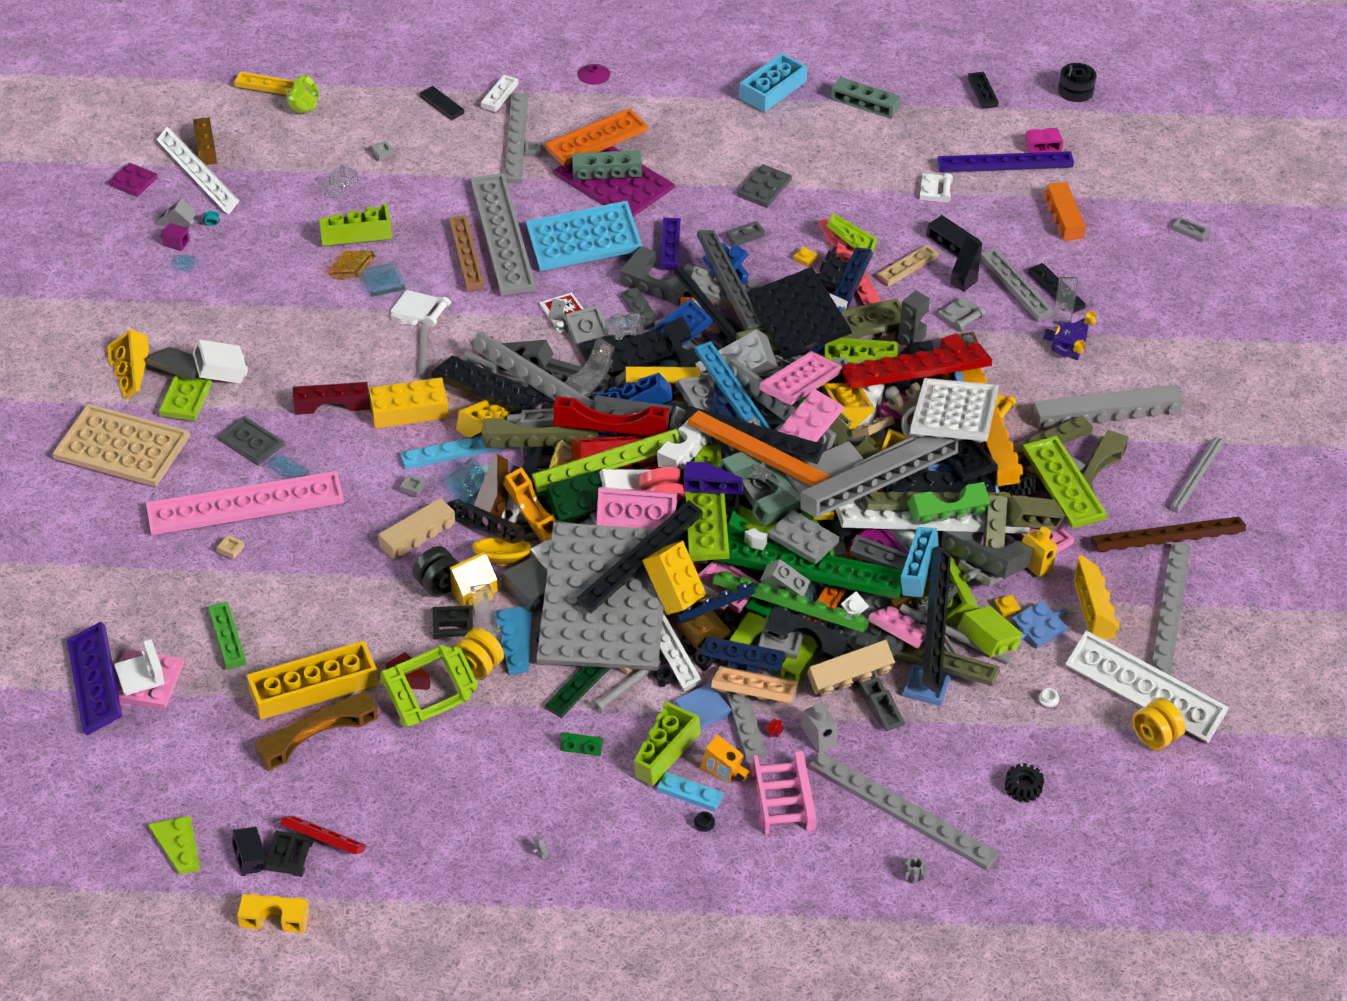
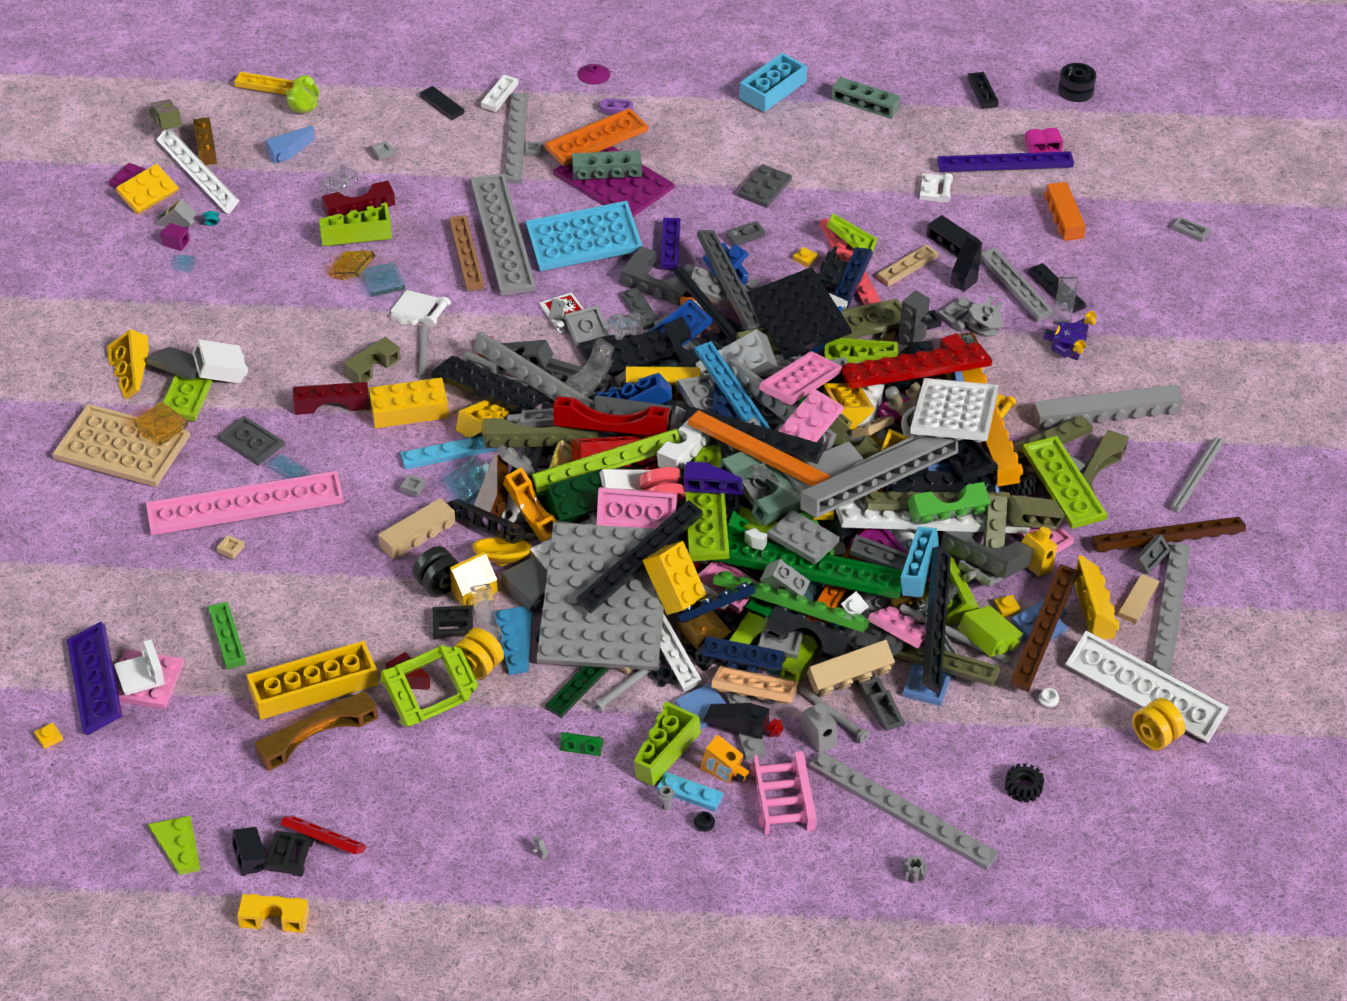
(48, 735): none -> yellow plate
(147, 189): none -> yellow plate
(160, 423): none -> clear yellow plate
(165, 114): none -> olive arch
(289, 144): none -> medium blue slope
(339, 204): none -> dark red arch
(381, 352): none -> olive arch
(511, 456): none -> light grey plate
(613, 106): none -> medium lavender plate
(666, 795): none -> light grey pin
(740, 717): none -> black slope
(862, 735): none -> light grey bar
(931, 319): none -> black plate
(985, 316): none -> light grey hinge
(1044, 628): none -> reddish brown plate
(1138, 599): none -> tan tile
(1152, 554): none -> dark grey plate

